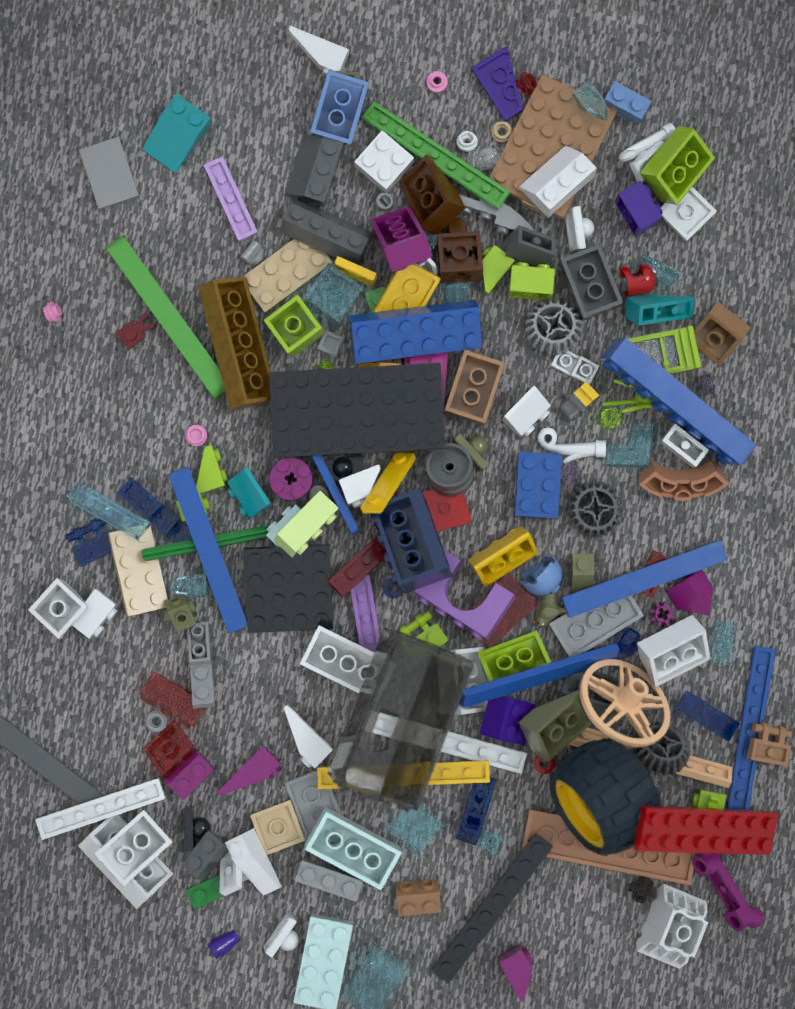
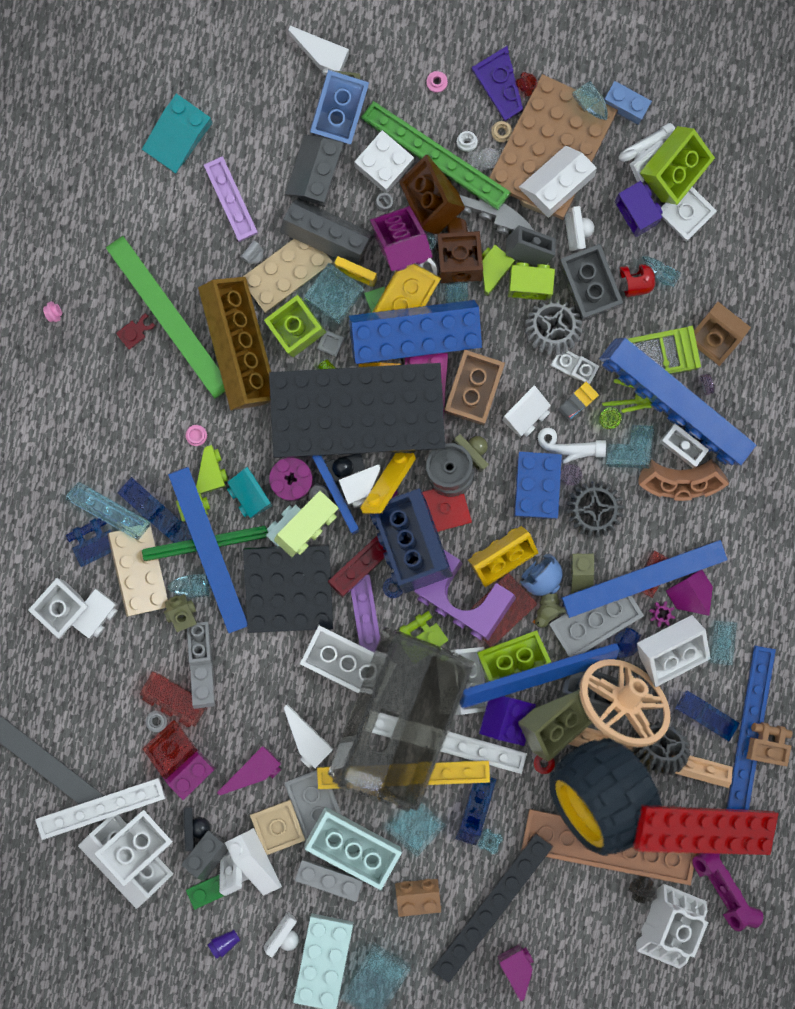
(109, 173): light grey tile -> none
(658, 308): teal slope -> none
(708, 799): lime brick -> none

